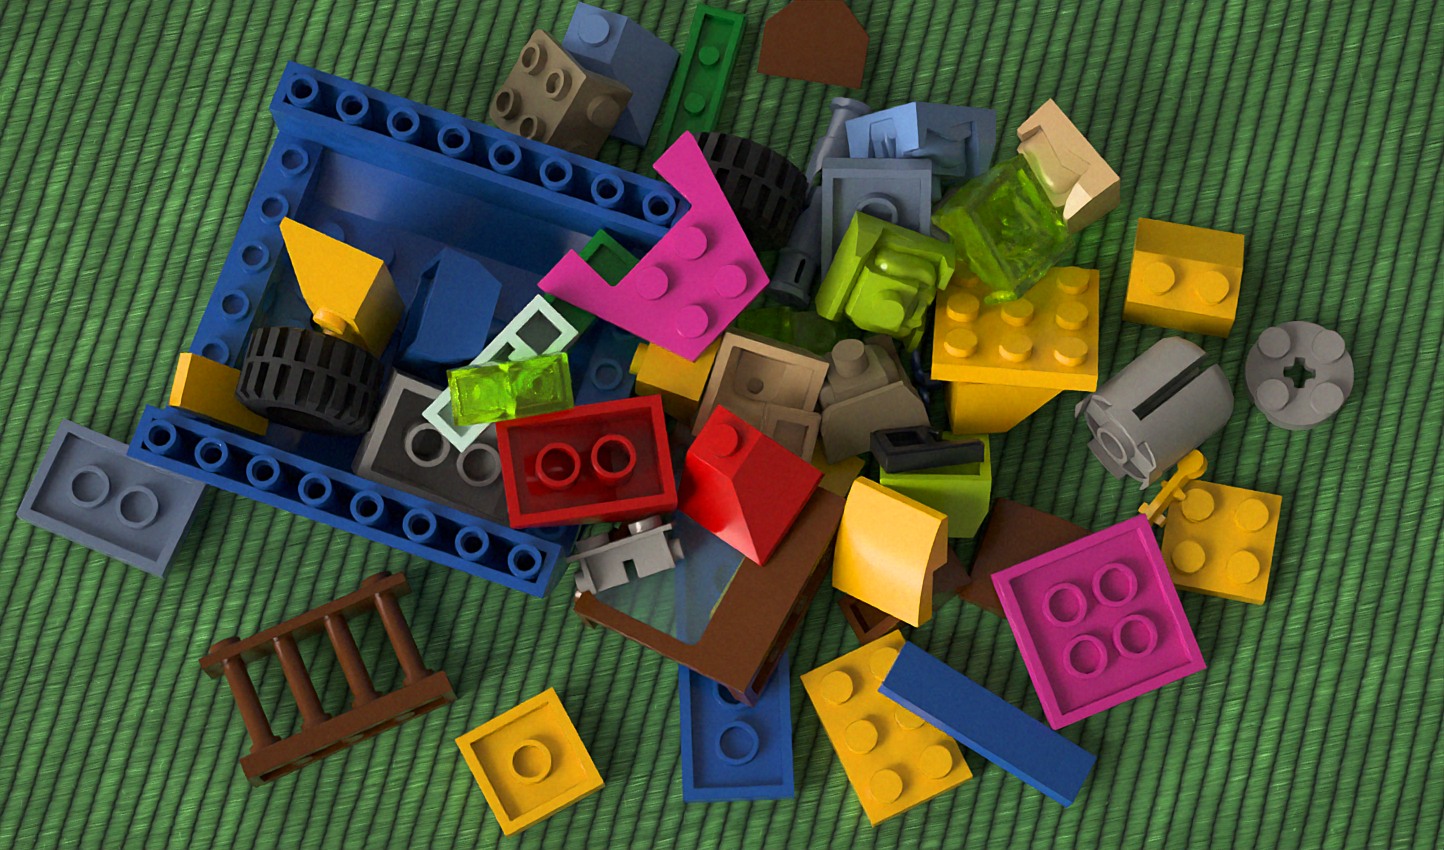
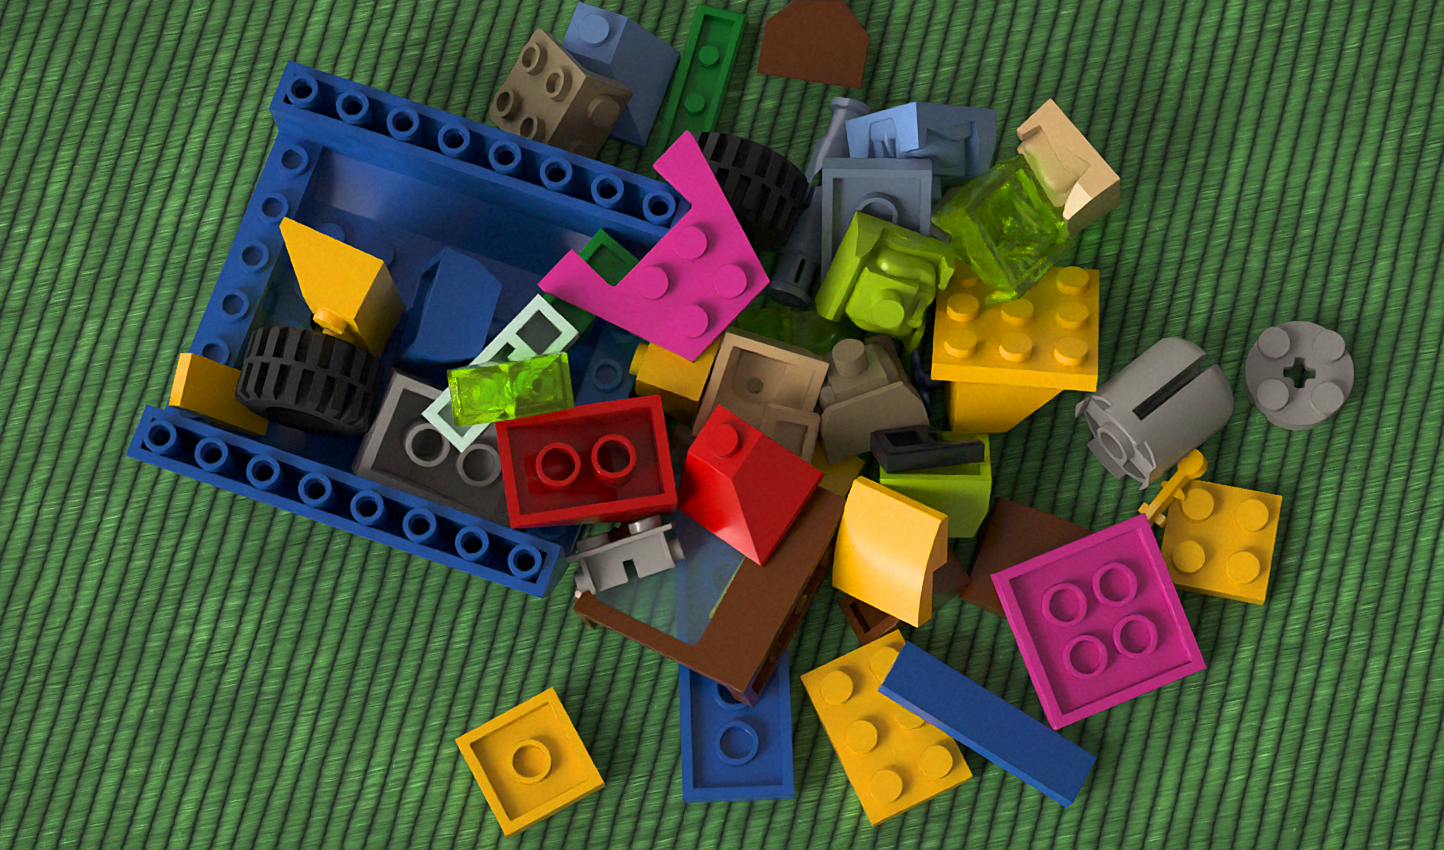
(112, 501): sand blue plate -> none
(371, 710): reddish brown fence -> none
(1184, 278): yellow slope -> none

